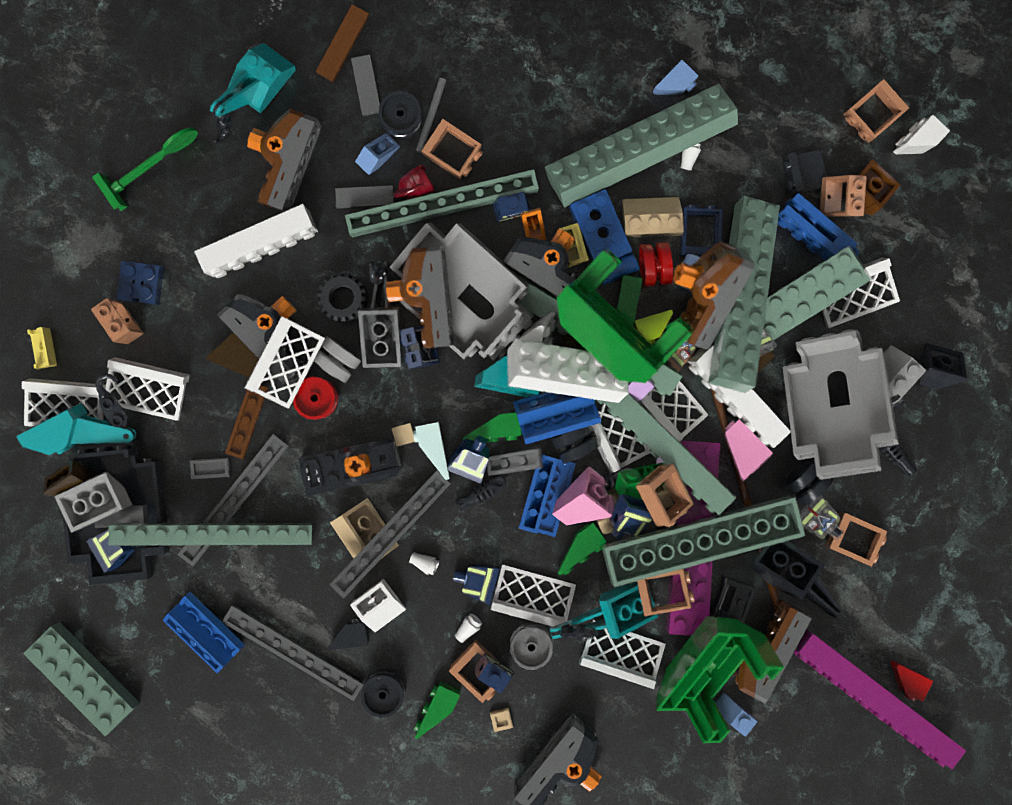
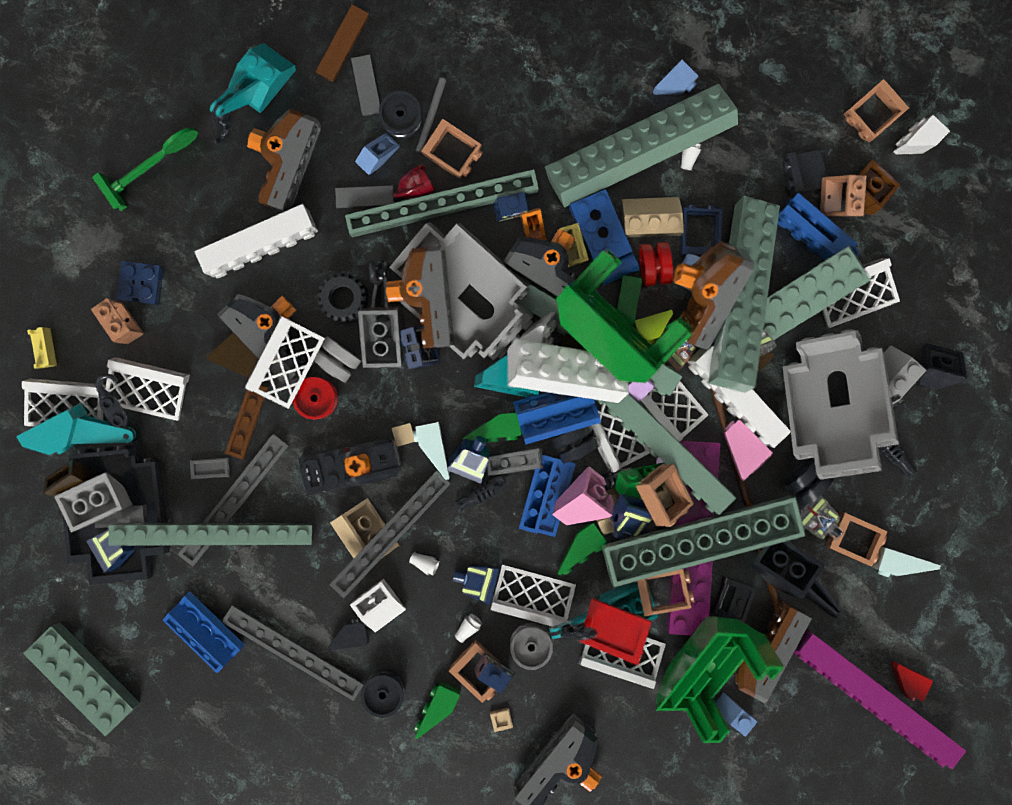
(618, 631): none -> red piece
(901, 564): none -> light aqua slope

